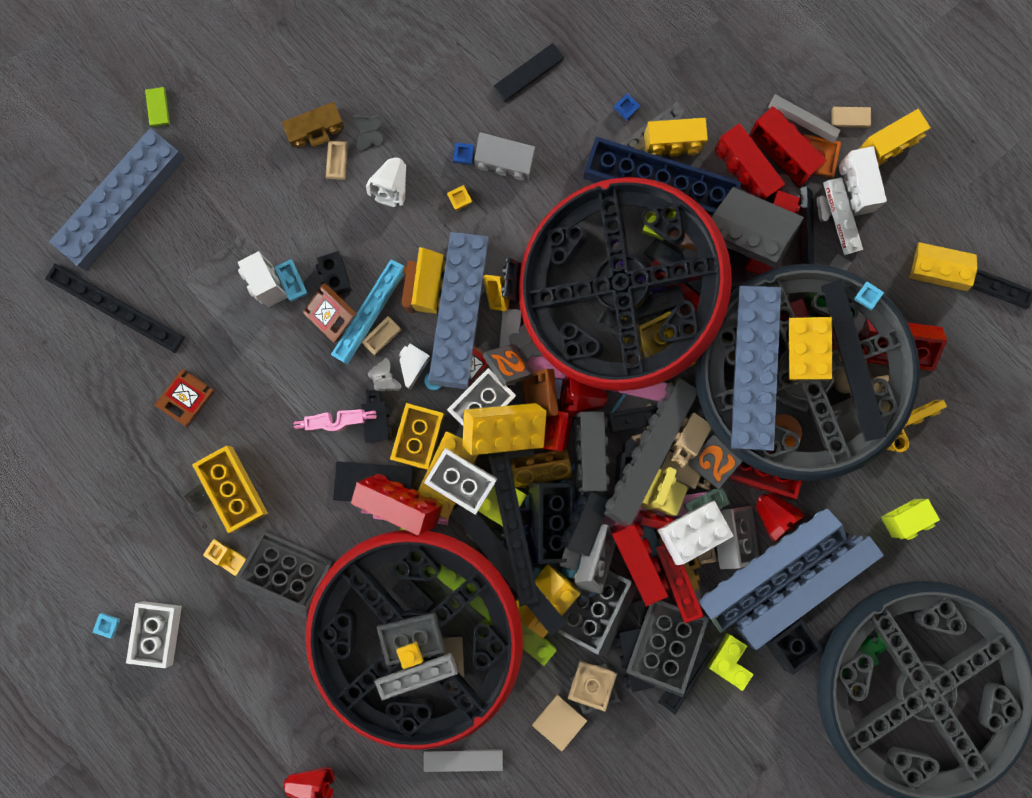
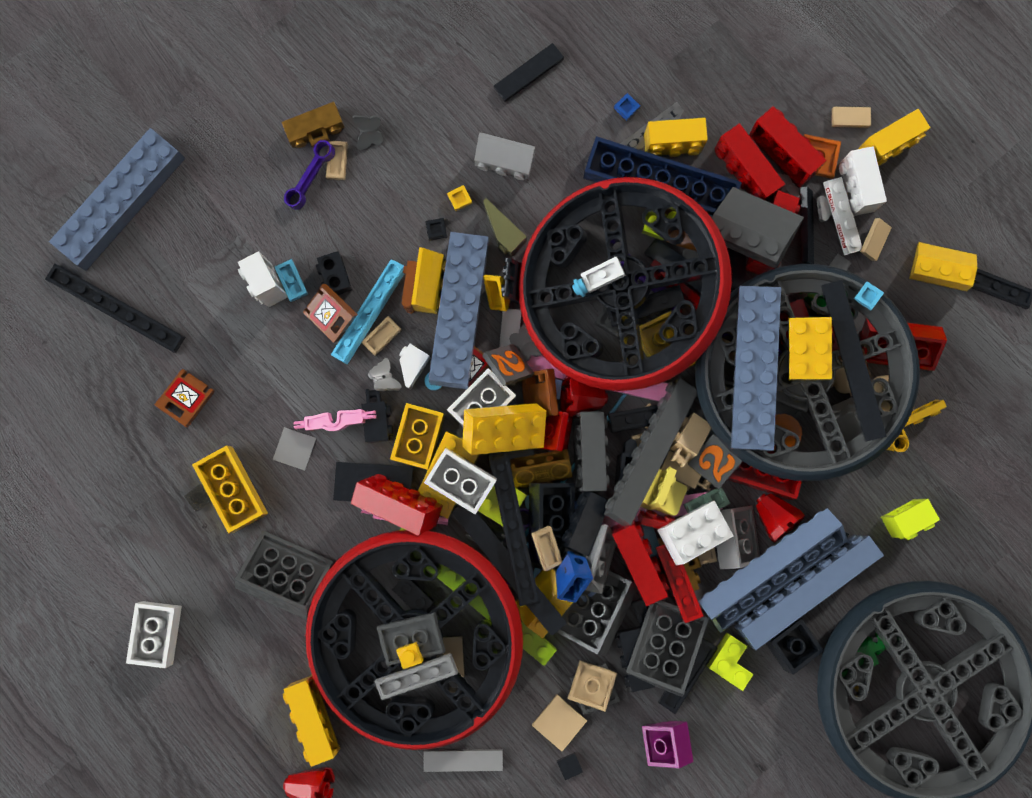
(106, 625): medium azure plate -> none
(157, 107): lime tile -> none
(225, 557): yellow slope -> none
(294, 448): none -> light grey sticker
(309, 174): none -> dark purple piece
(311, 721): none -> yellow brick
(389, 183): white cone -> none
(436, 229): none -> black tile
(463, 153): blue plate -> none
(506, 233): none -> olive slope
(547, 548): none -> tan tile
(569, 766): none -> black tile
(572, 577): none -> blue torso
(579, 287): none -> medium azure plate
(603, 274): none -> white plate
(667, 744): none -> magenta slope
(805, 119): light grey tile -> none
(875, 239): none -> tan tile

